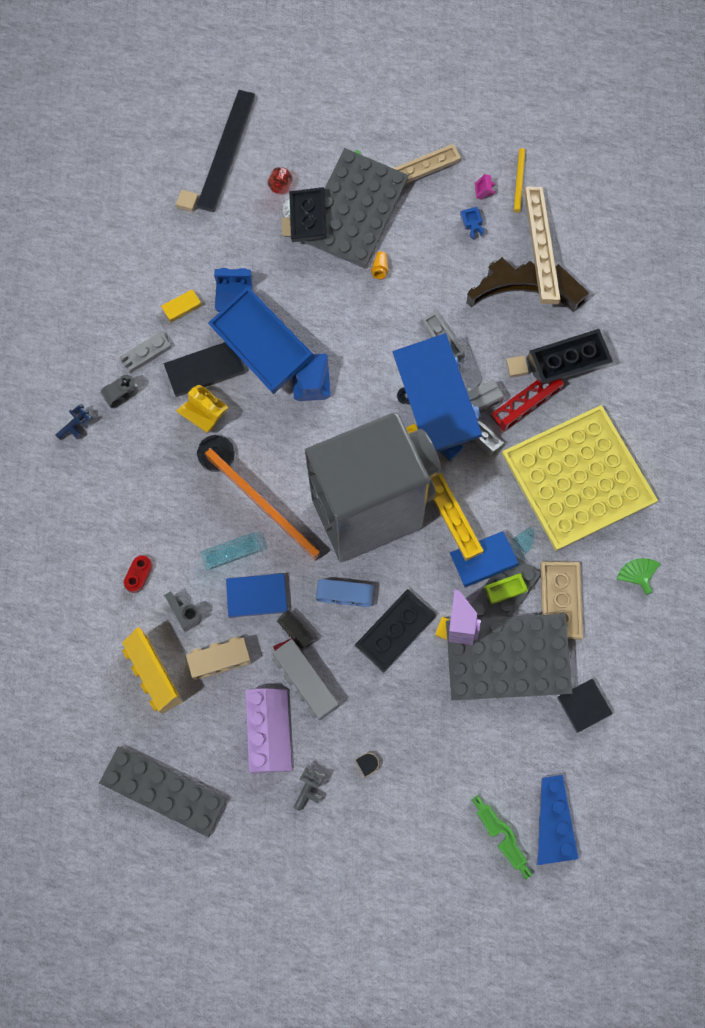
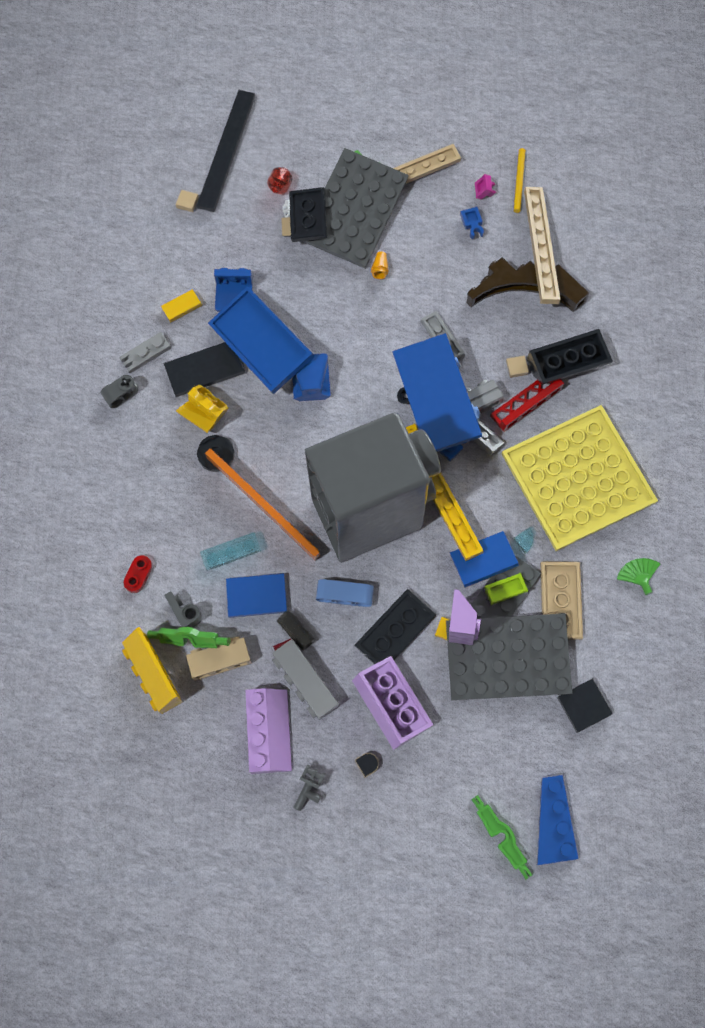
(77, 419): dark blue arm -> none
(163, 791): dark grey plate -> none
(179, 637): none -> bright green piece
(392, 702): none -> lavender slope

